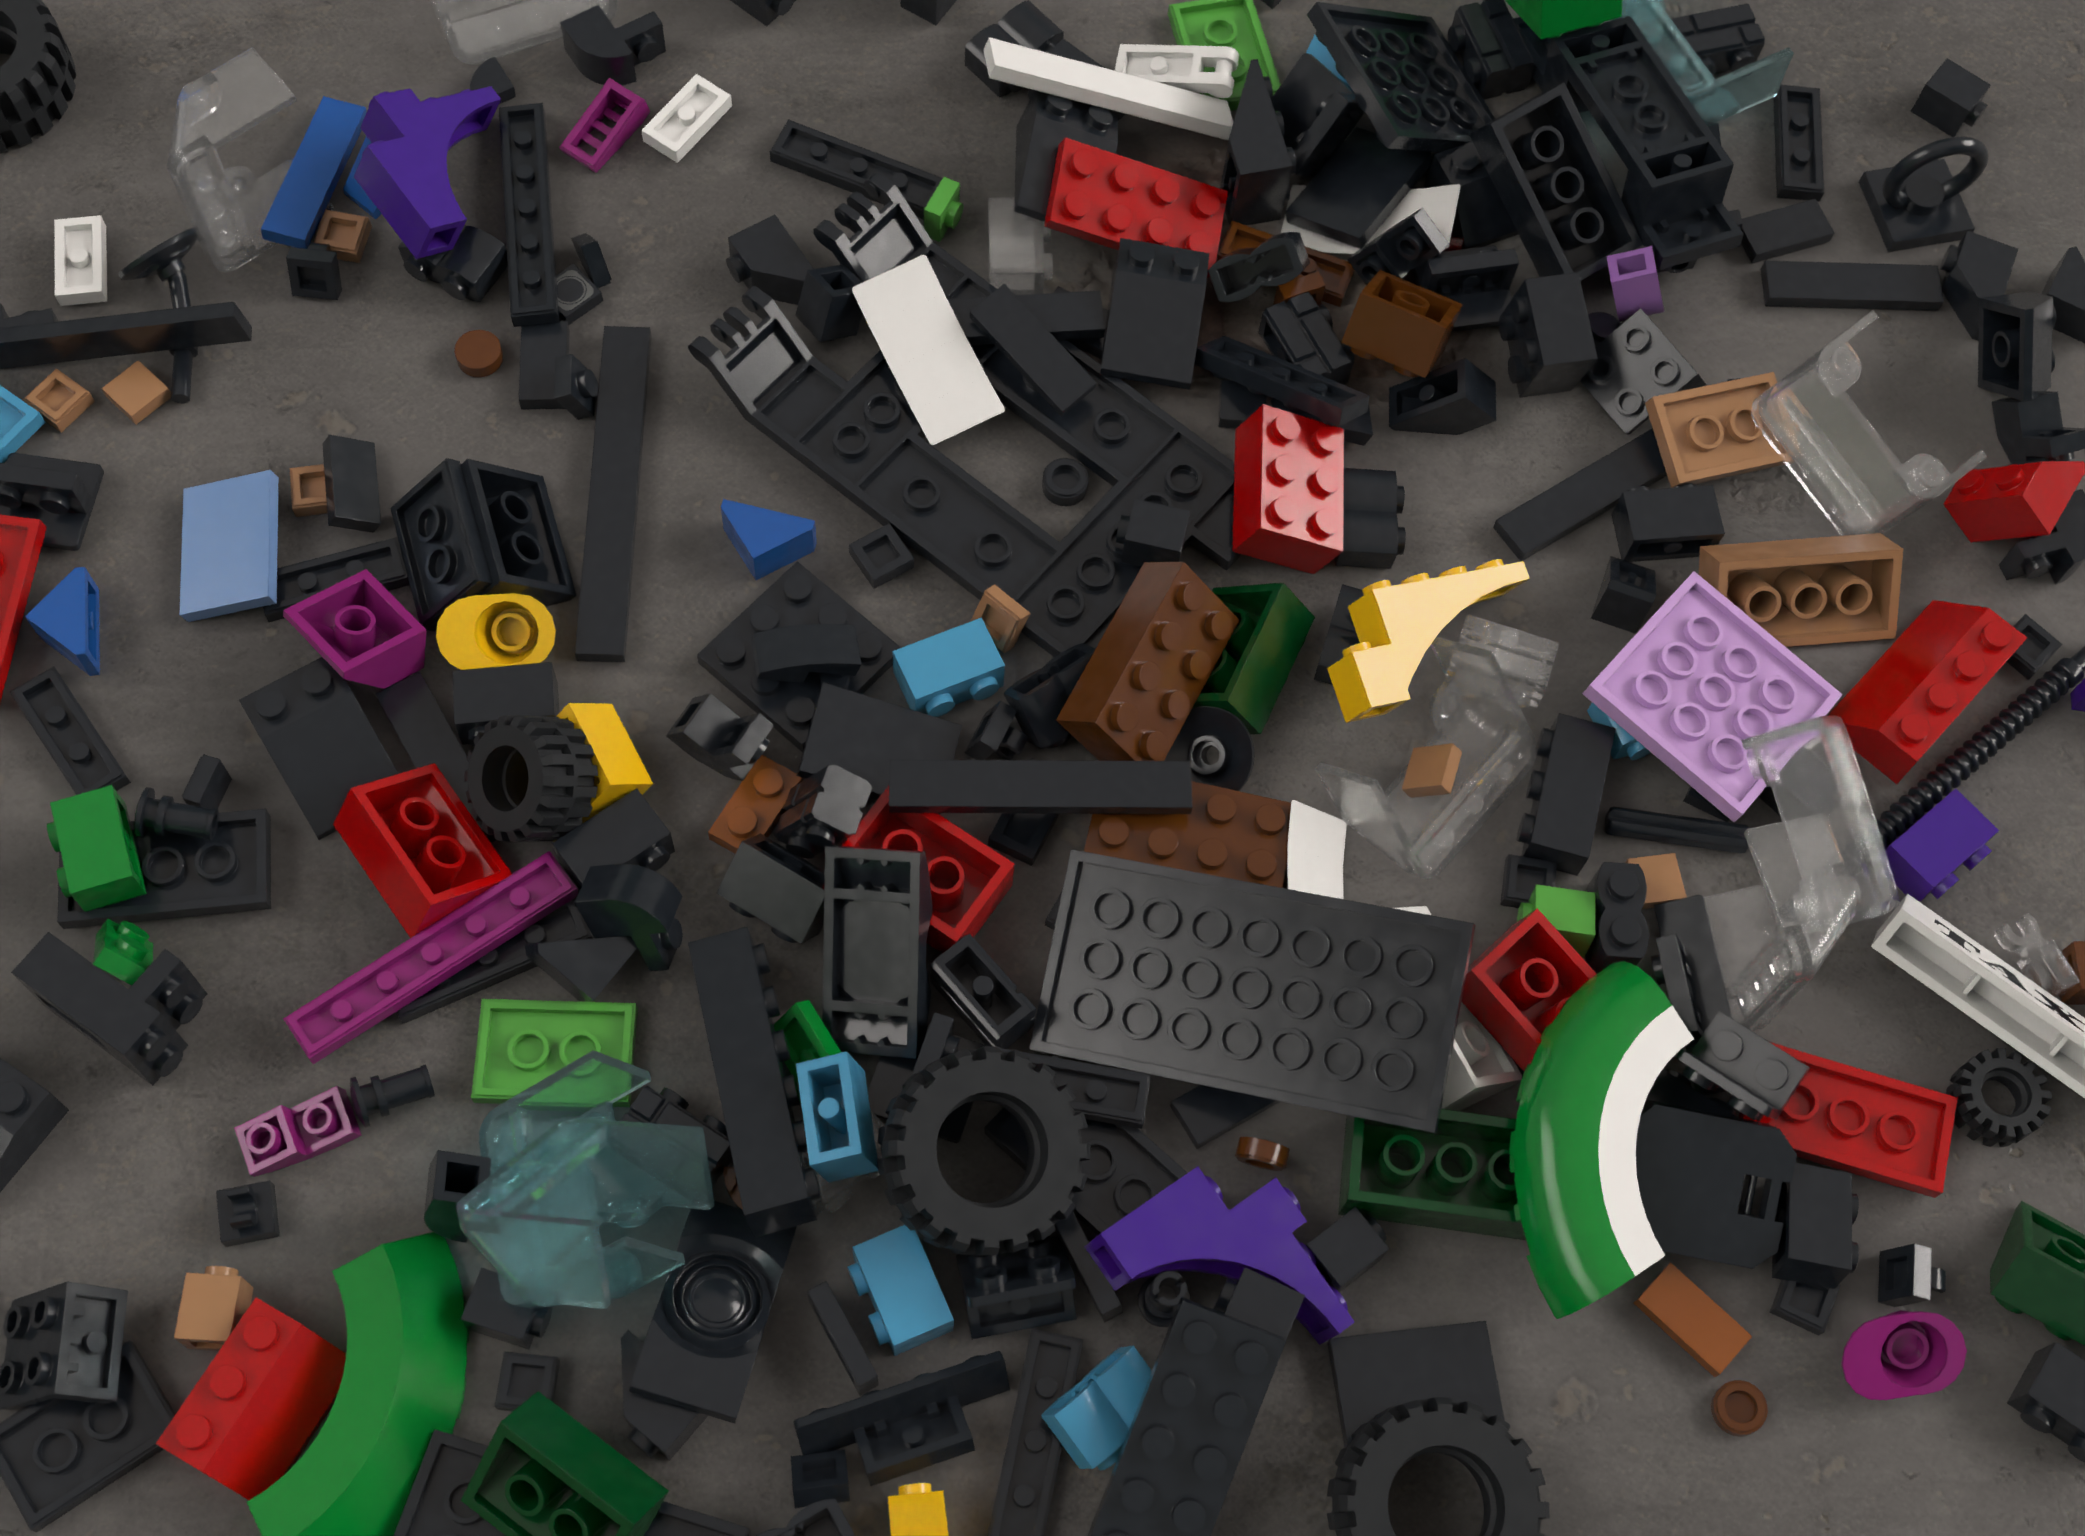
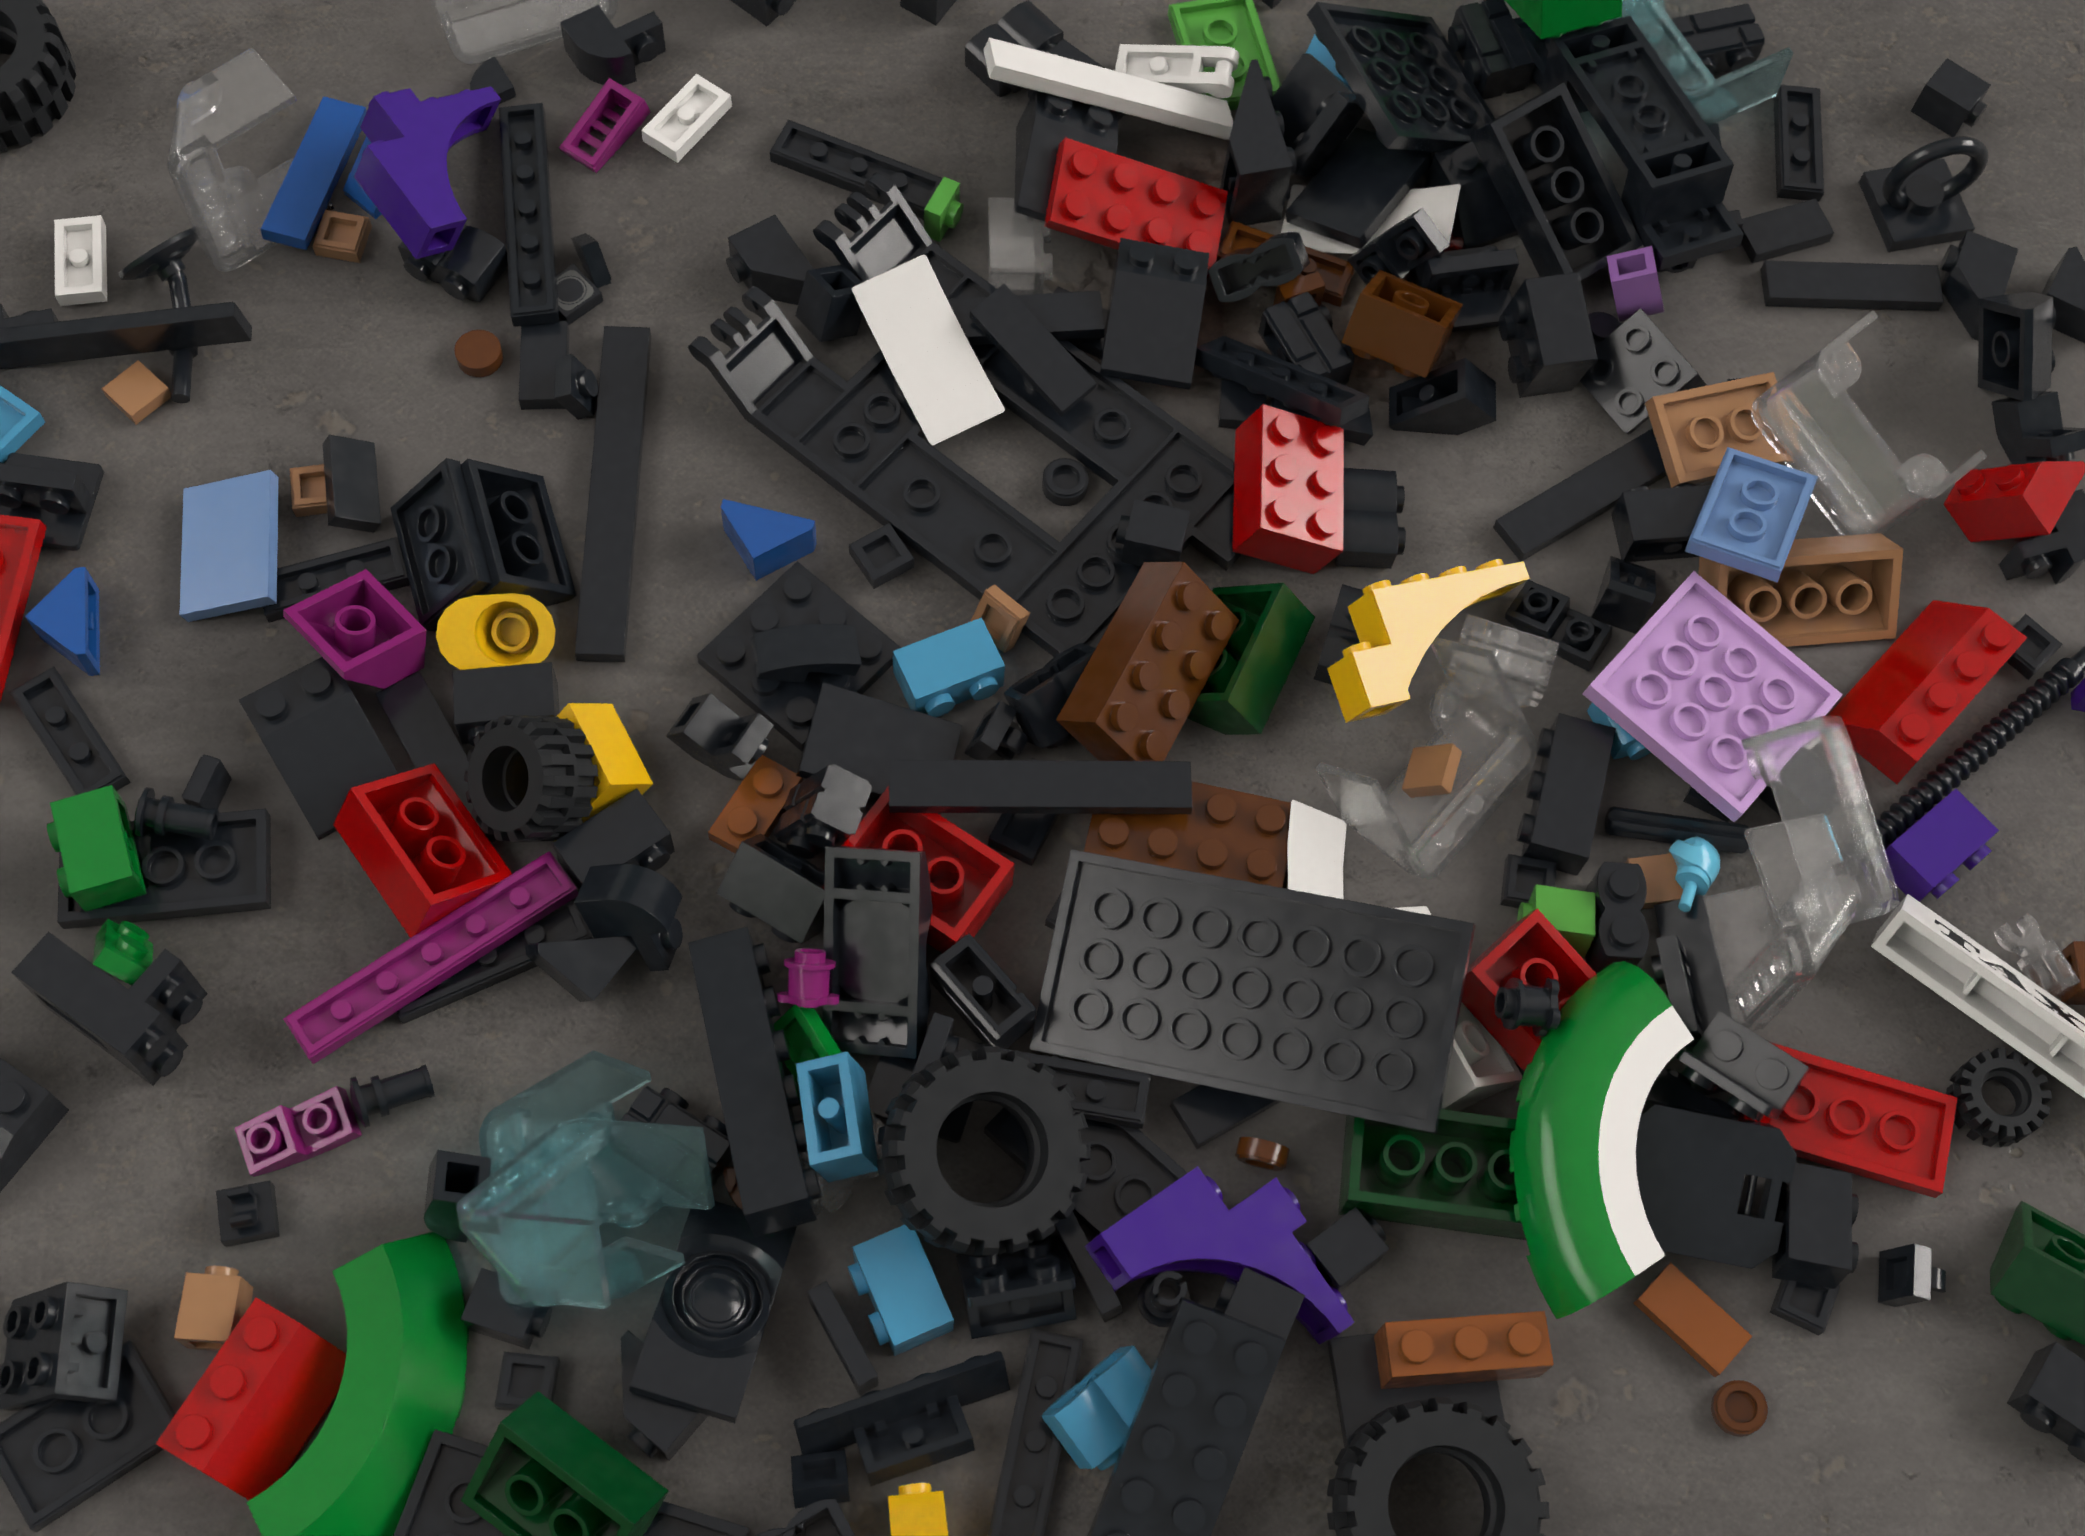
(59, 400): medium nougat tile -> none
(314, 272): black tile -> none
(535, 1038): bright green tile -> none
(809, 979): none -> magenta brick
(1218, 728): black dish -> none
(1463, 1349): none -> dark orange brick
(1528, 1006): none -> black brick
(1550, 617): none -> black slope
(1696, 868): none -> medium azure piece
(1751, 514): none -> medium blue tile
(1903, 1355): magenta piece -> none

